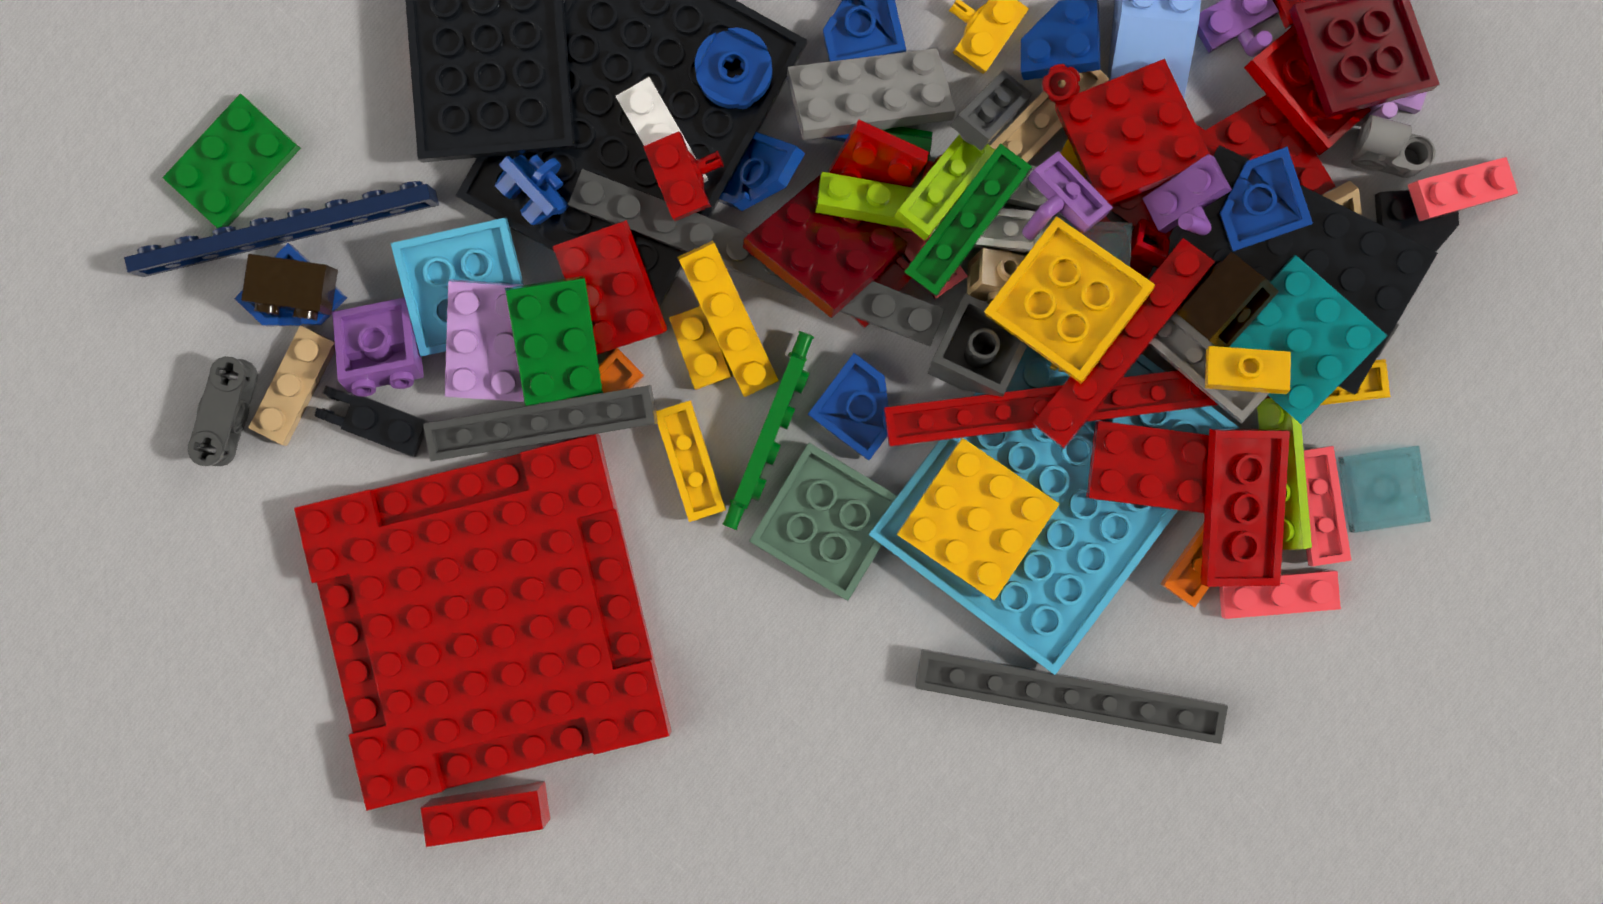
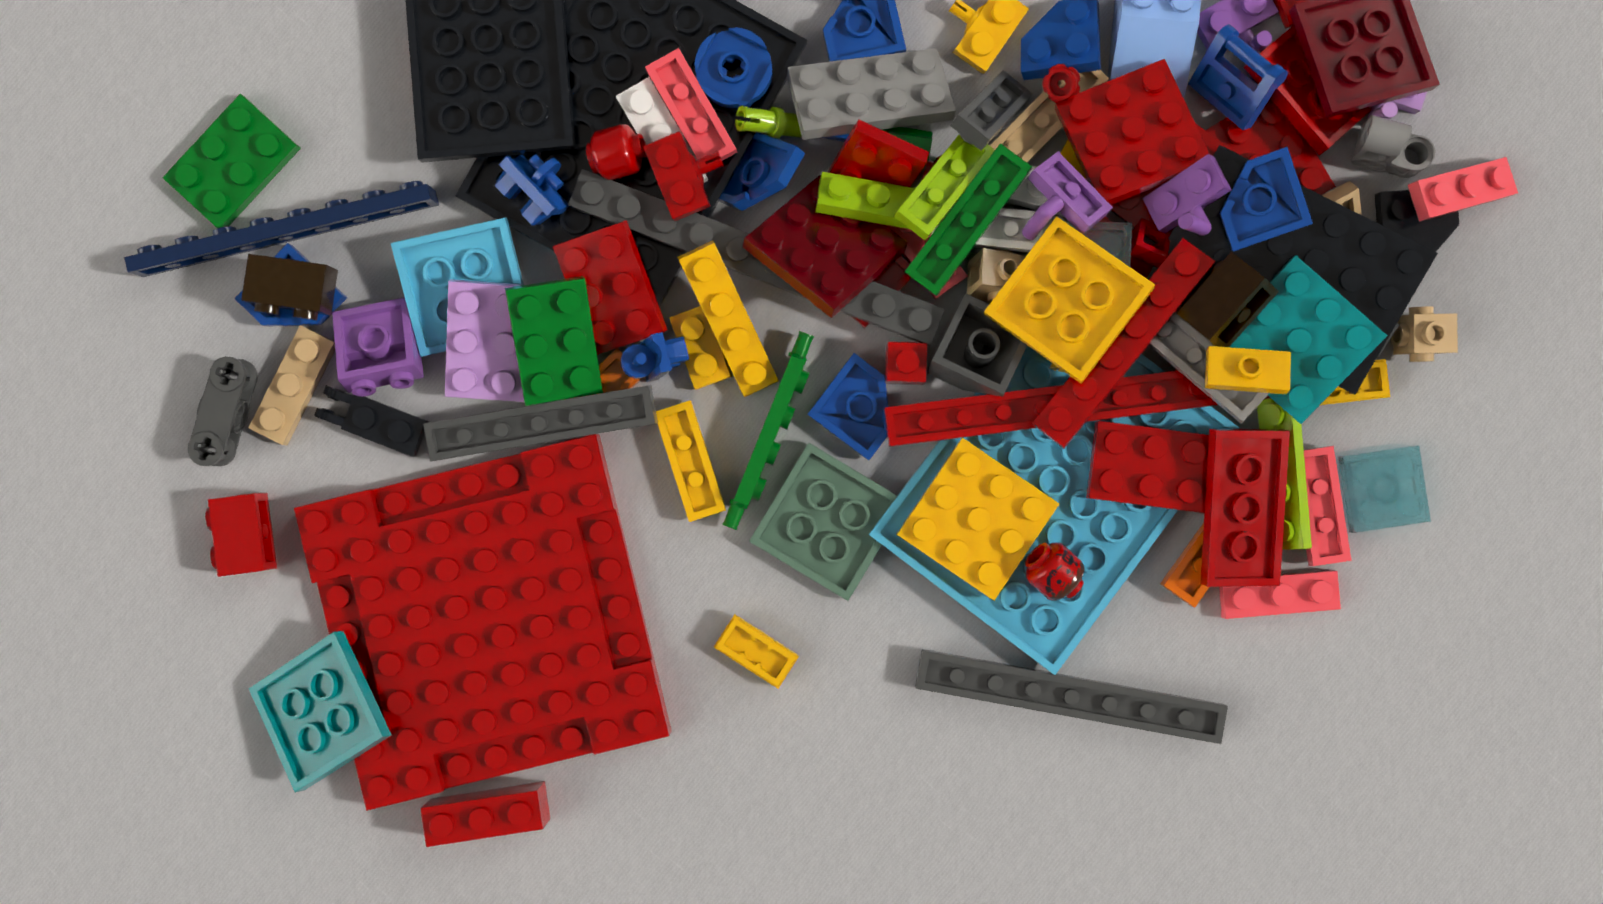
(241, 534): none -> red brick
(319, 711): none -> teal plate
(616, 152): none -> red head
(654, 357): none -> blue hips
(689, 106): none -> coral plate
(756, 651): none -> yellow plate
(771, 122): none -> lime pin
(906, 363): none -> red brick
(1054, 571): none -> red head
(1230, 88): none -> blue plate
(1425, 334): none -> tan brick

